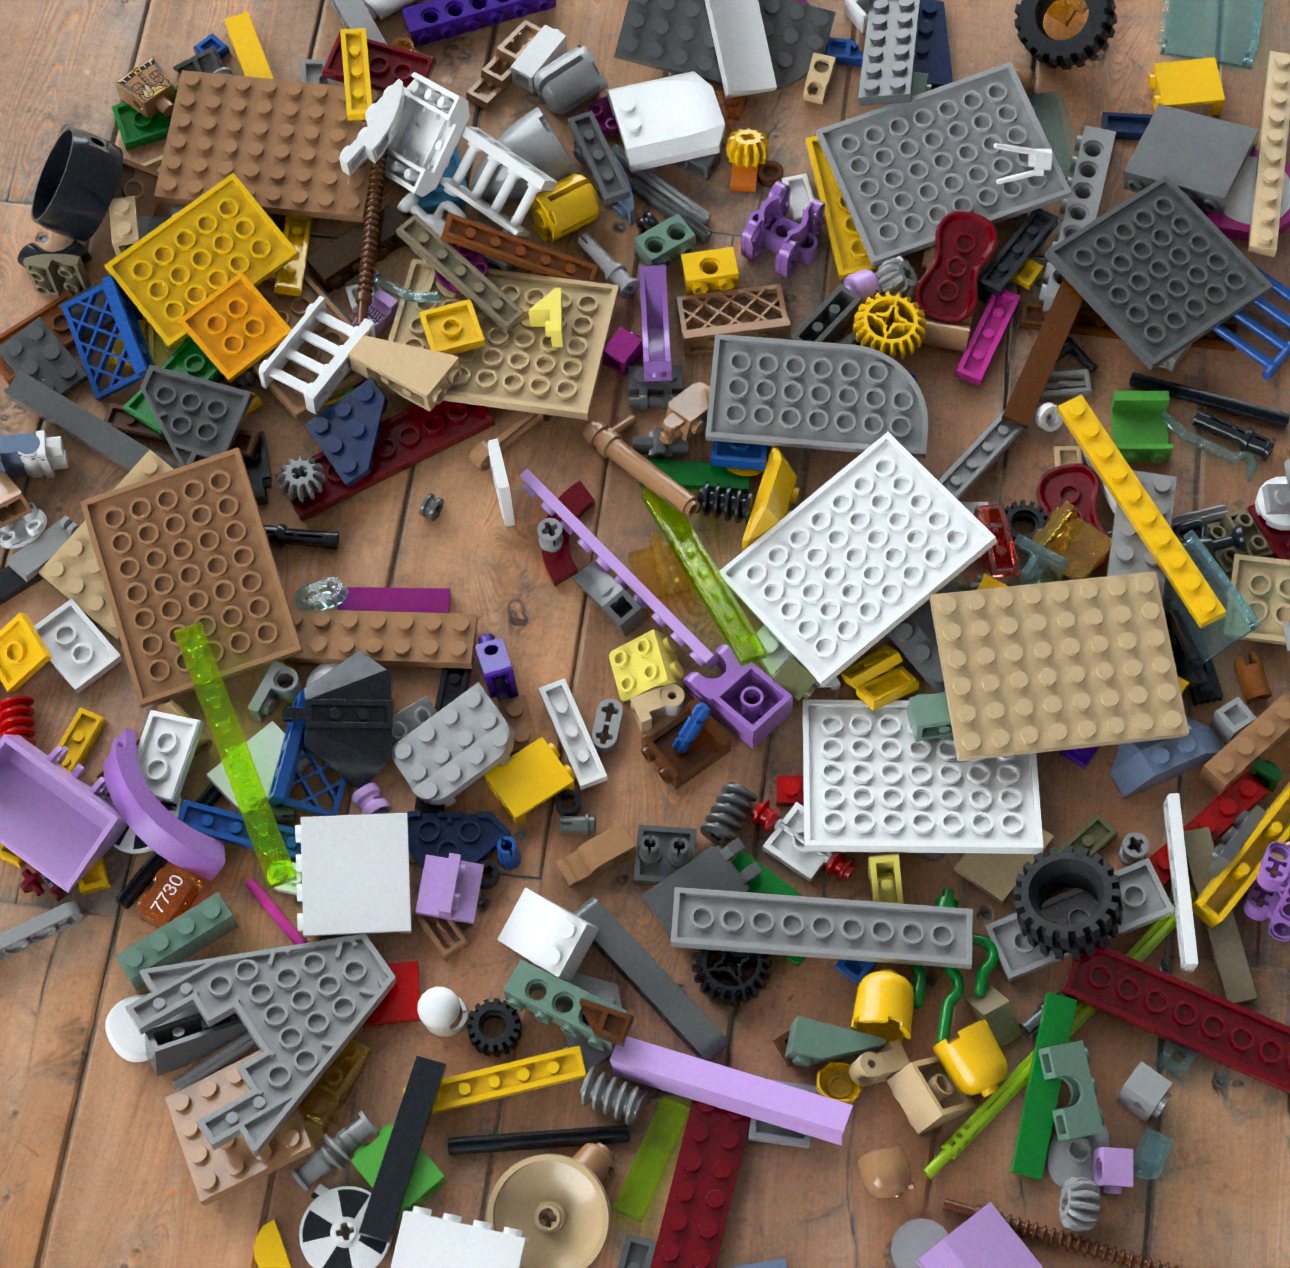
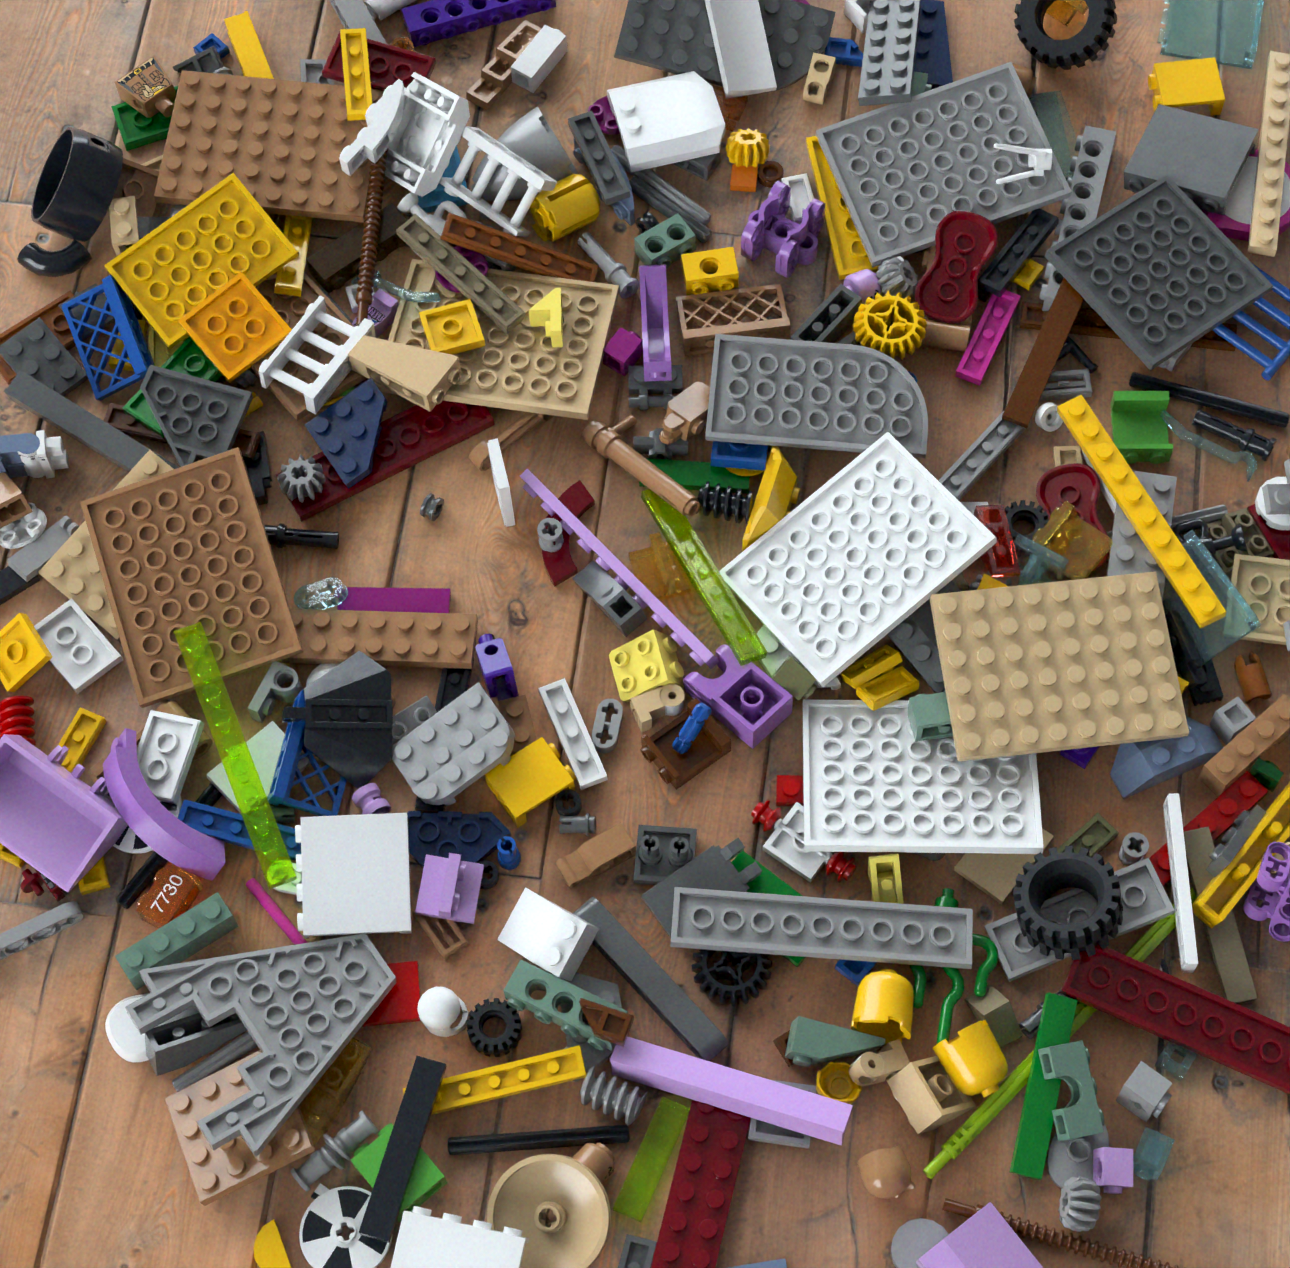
(56, 271): dark tan slope -> none
(569, 81): light grey cylinder -> none
(727, 812): dark grey piece -> none
(1127, 125): dark blue tile -> none

